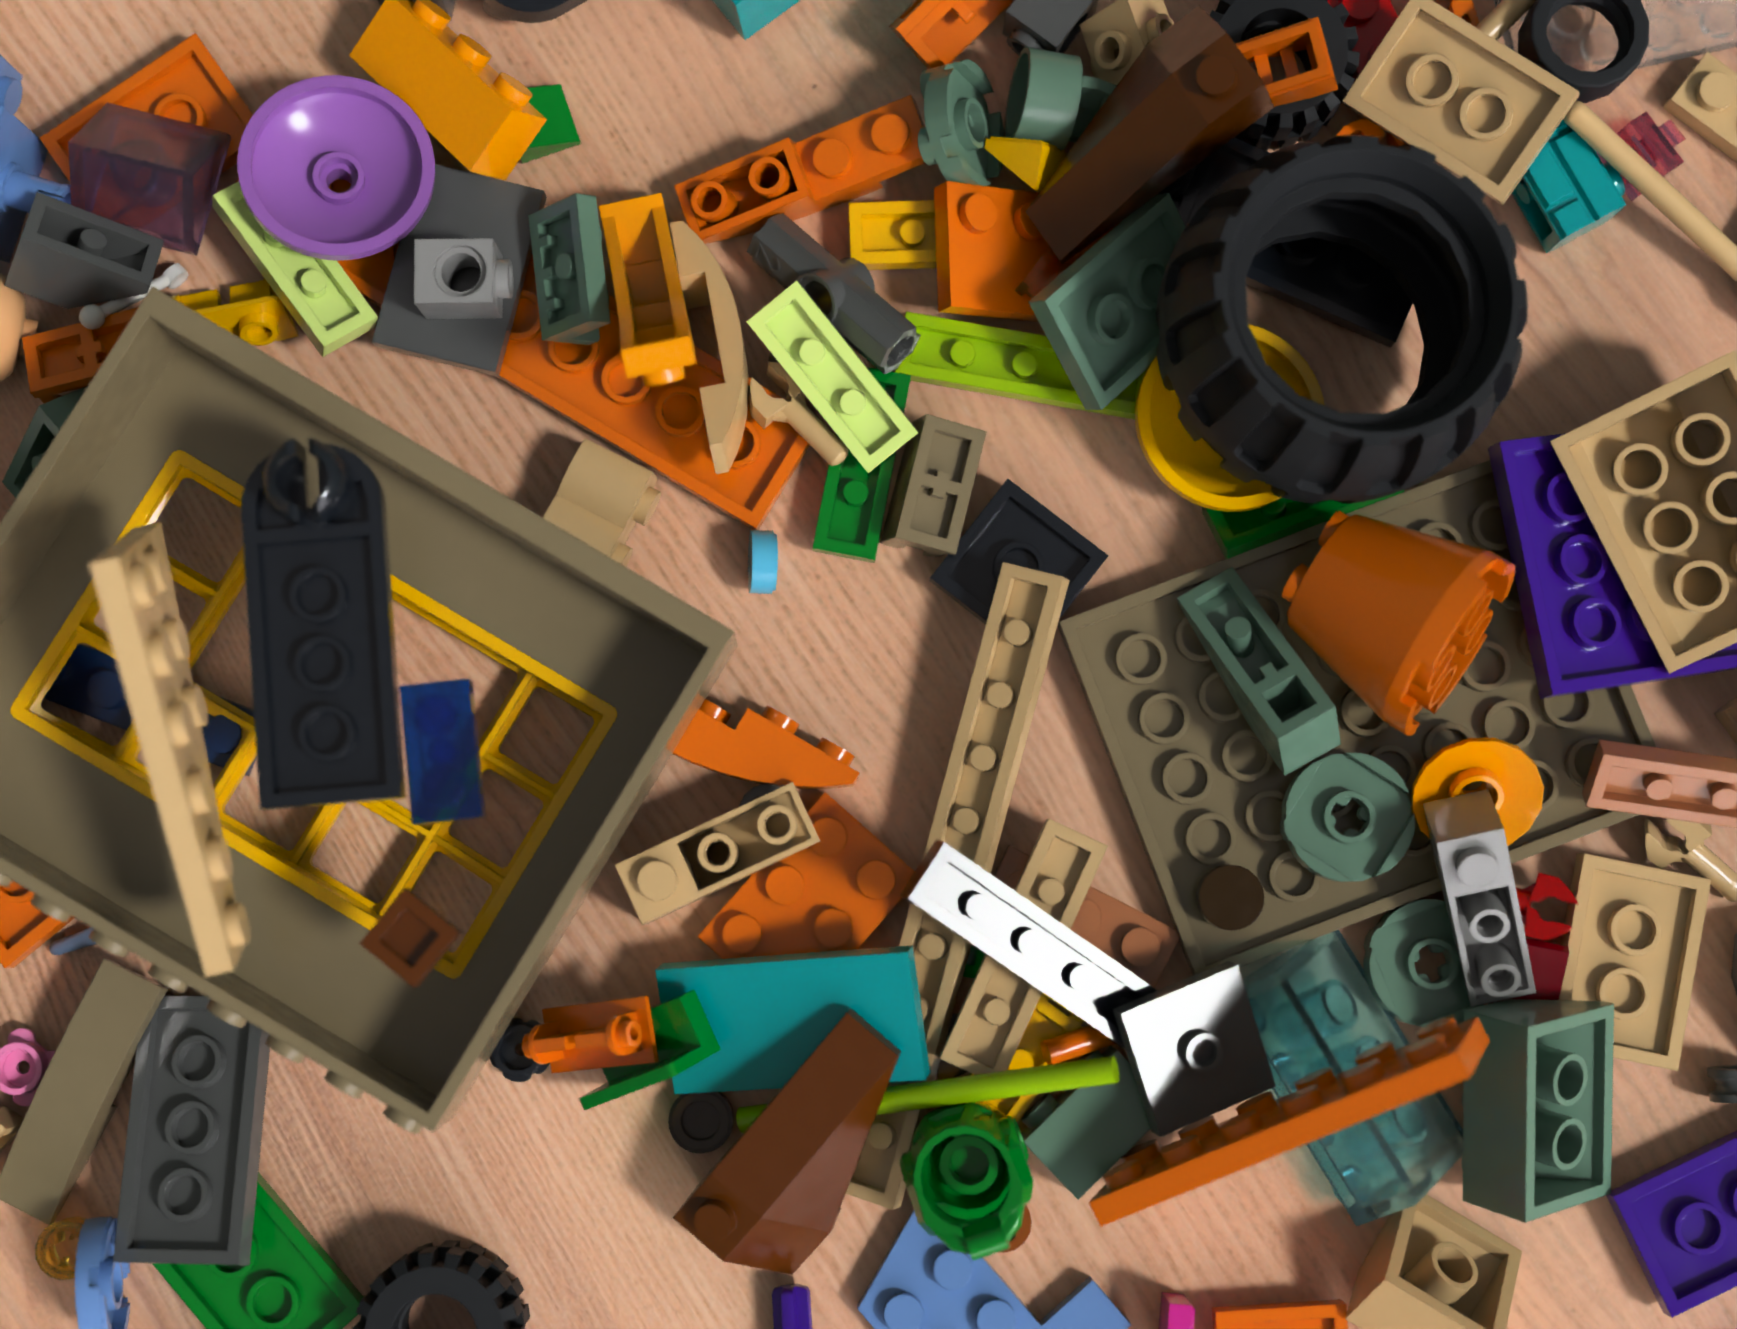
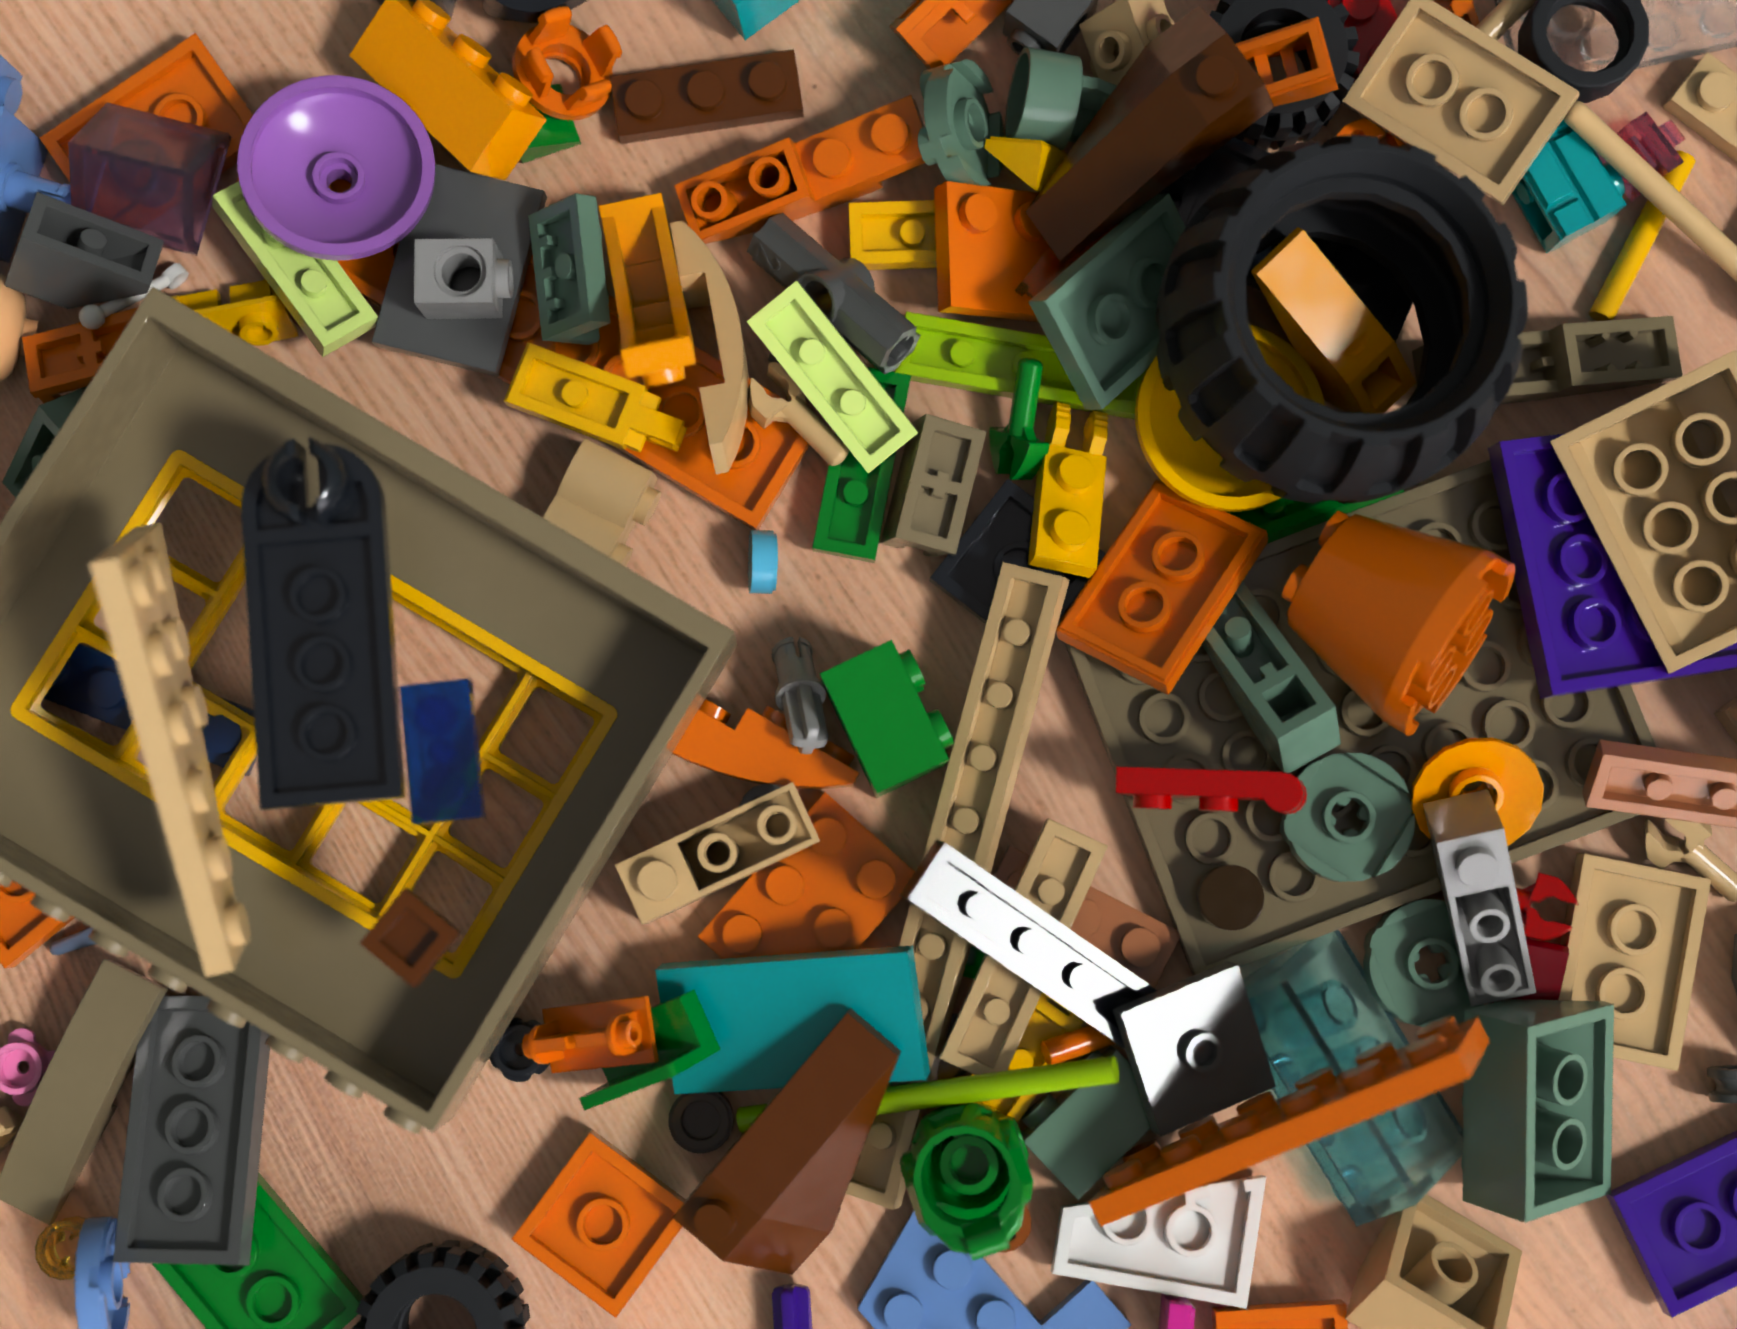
(587, 54): none -> orange piece
(590, 401): none -> yellow hinge
(602, 1223): none -> orange plate
(706, 96): none -> reddish brown plate
(800, 695): none -> light grey axle
(885, 717): none -> green brick
(1015, 447): none -> green bar
(1069, 496): none -> yellow hinge
(1161, 587): none -> orange tile
(1182, 1247): none -> white wing
(1215, 788): none -> red plate
(1332, 328): none -> light orange slope
(1591, 358): none -> dark tan slope
(1636, 249): none -> yellow bar

